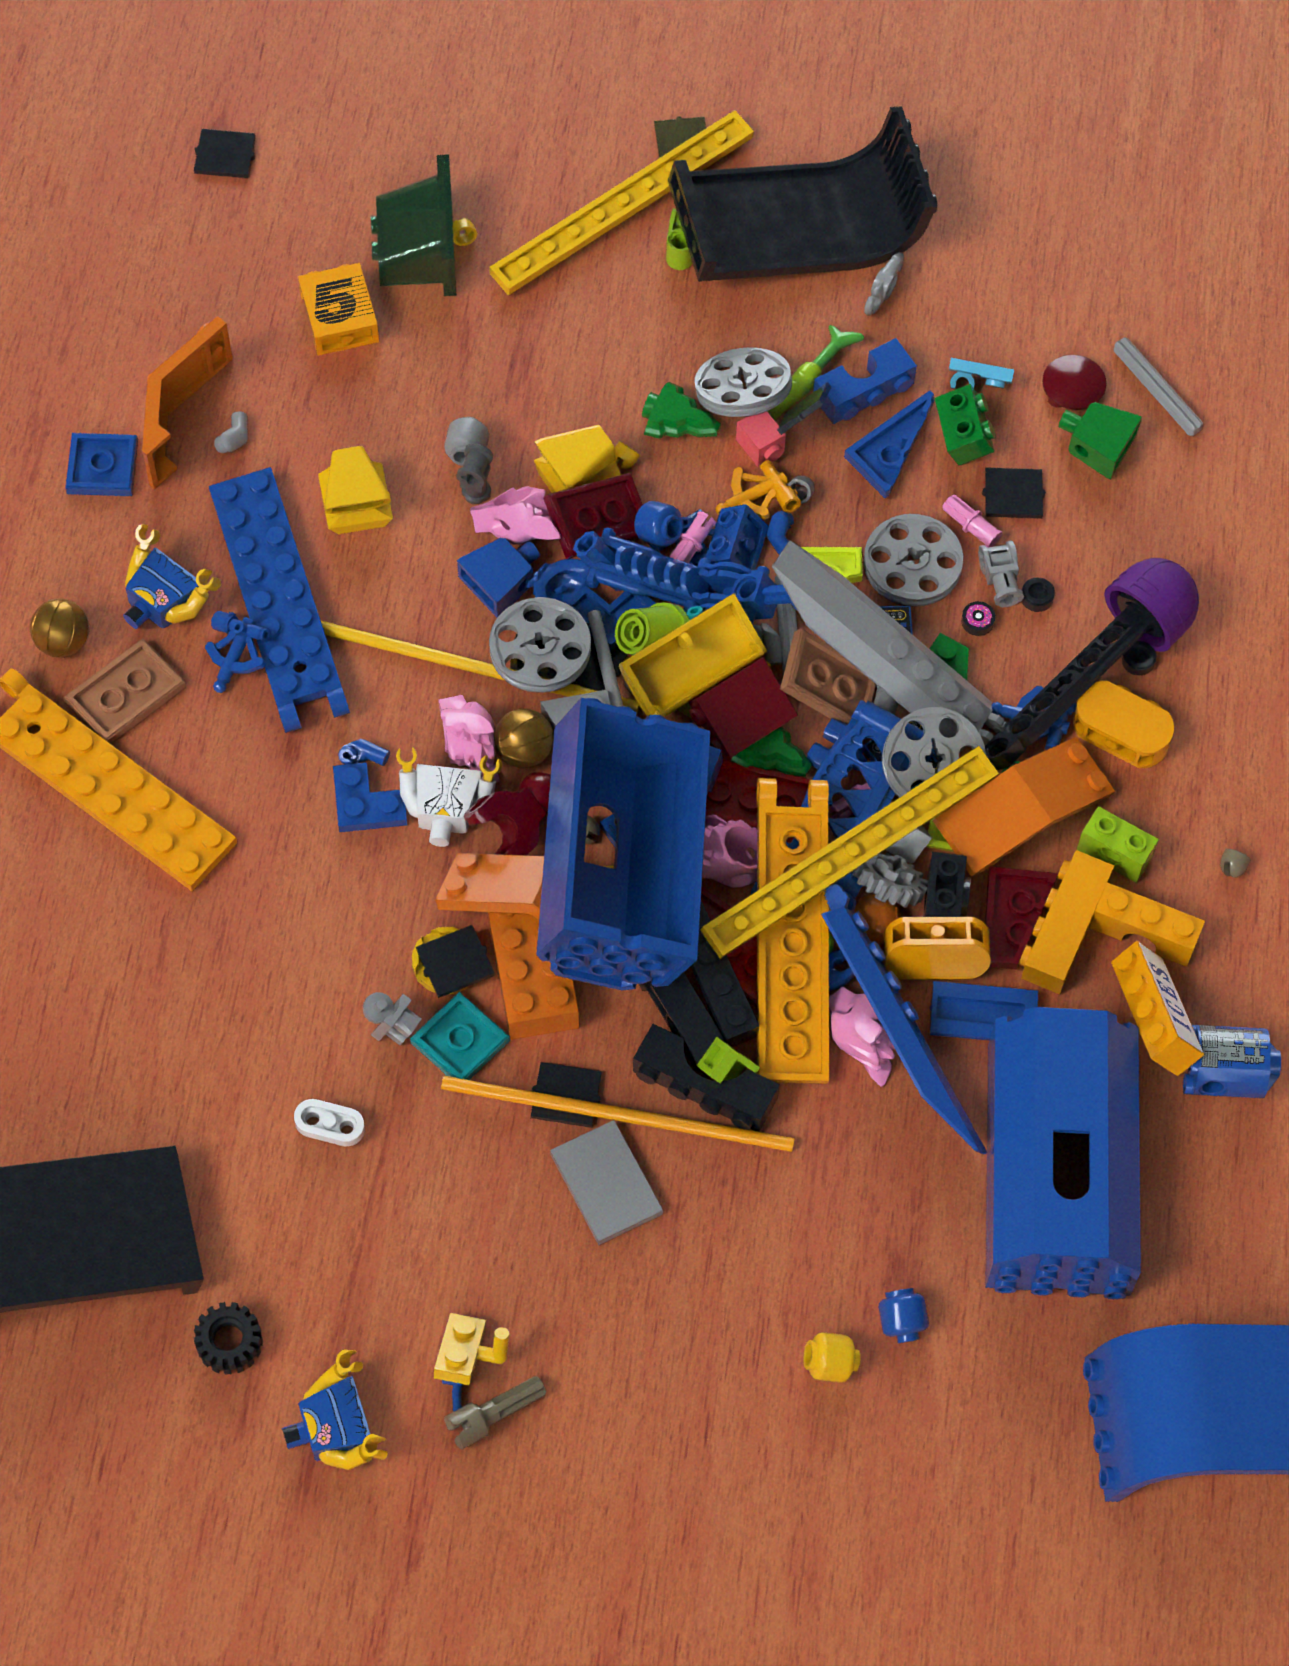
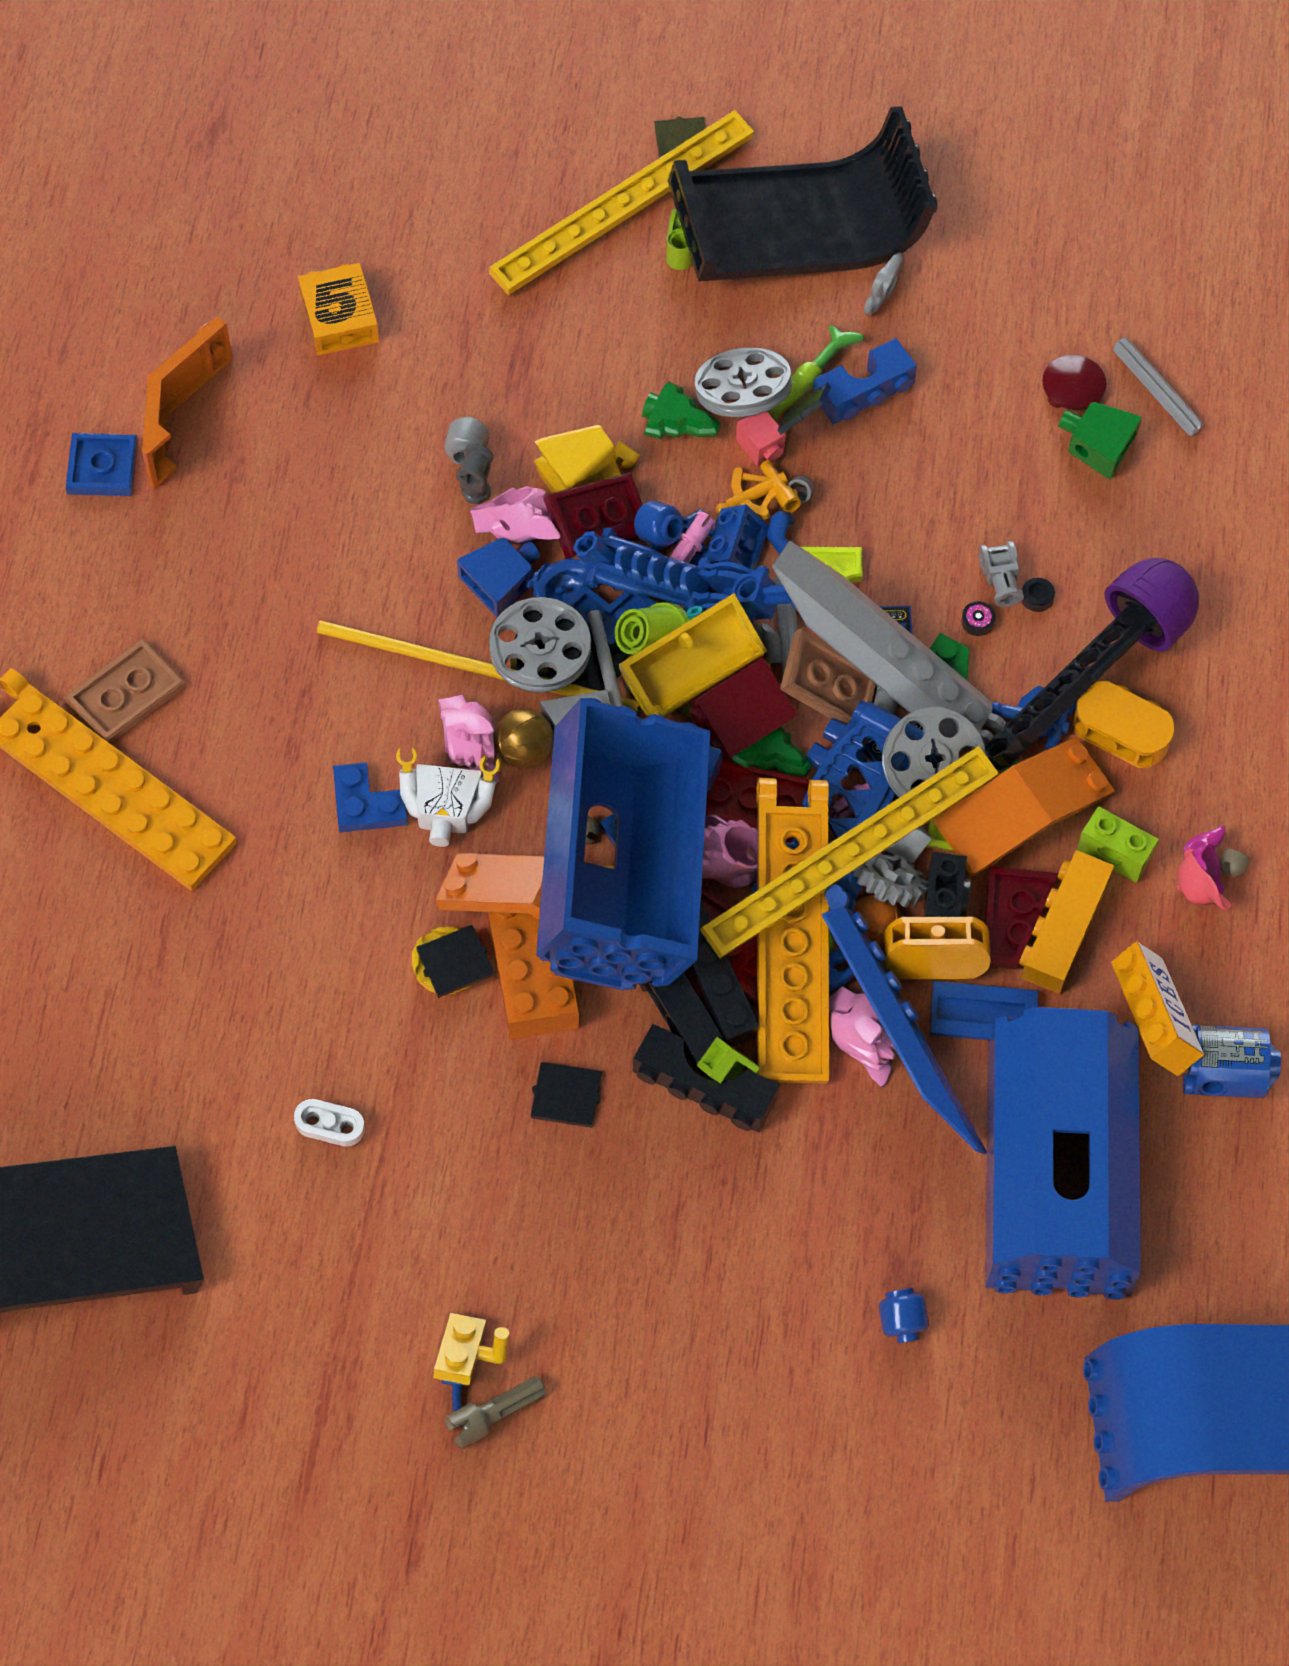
(59, 628): pearl gold piece -> none
(161, 587): torso -> none
(224, 153): black piece -> none
(235, 436): light grey arm -> none
(235, 1358): black tyre -> none
(241, 634): blue piece -> none
(277, 594): blue hinge -> none
(335, 1419): torso -> none
(354, 492): yellow piece -> none
(361, 751): blue arm -> none
(393, 1019): light grey hips -> none
(416, 232): clear green windscreen -> none
(460, 1038): teal tile -> none
(469, 229): yellow hinge -> none
(515, 813): dark red piece -> none
(606, 1182): light grey tile -> none
(617, 1113): light orange piece -> none
(831, 1357): yellow head -> none
(885, 449): blue wing -> none
(918, 548): light grey wedge -> none
(965, 424): green brick -> none
(972, 521): bright pink axle -> none
(994, 375): medium azure plate -> none
(1013, 493): black piece -> none
(1139, 658): black tile -> none
(1169, 929): light orange arch -> none
(1200, 870): none -> hair

